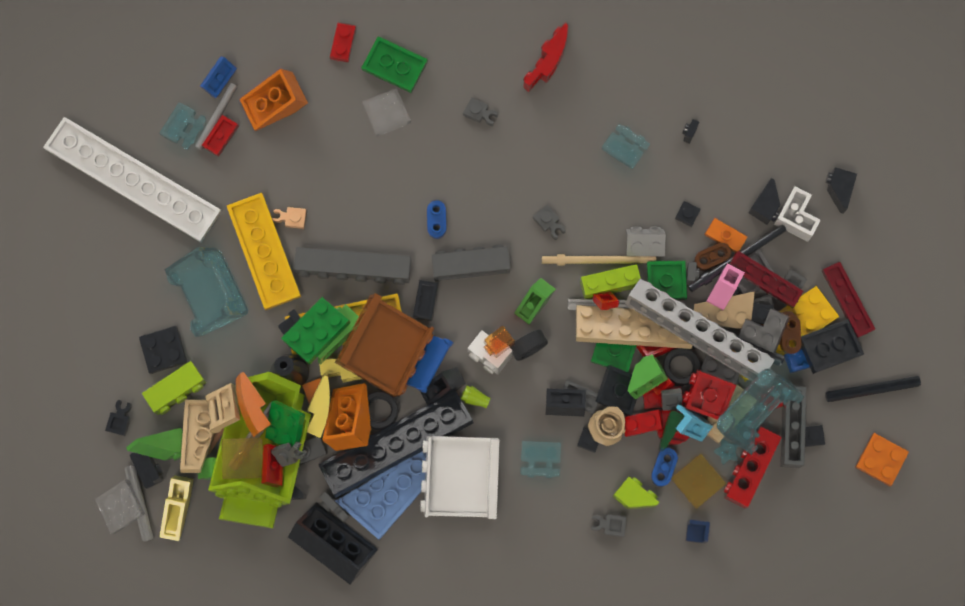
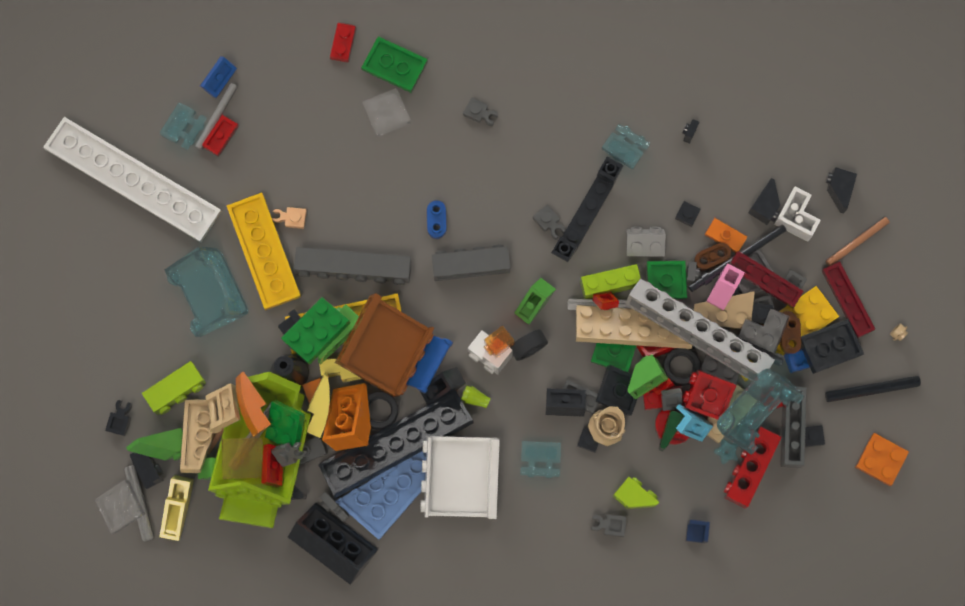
(162, 349): black plate -> none
(273, 99): orange slope -> none
(425, 300): black plate -> none
(552, 53): red slope -> none
(561, 259): tan bar -> none
(588, 210): none -> black slope
(643, 423): red plate -> none
(663, 467): blue plate -> none
(698, 481): clear yellow plate -> none
(856, 242): none -> nougat bar
(899, 332): none -> tan plate

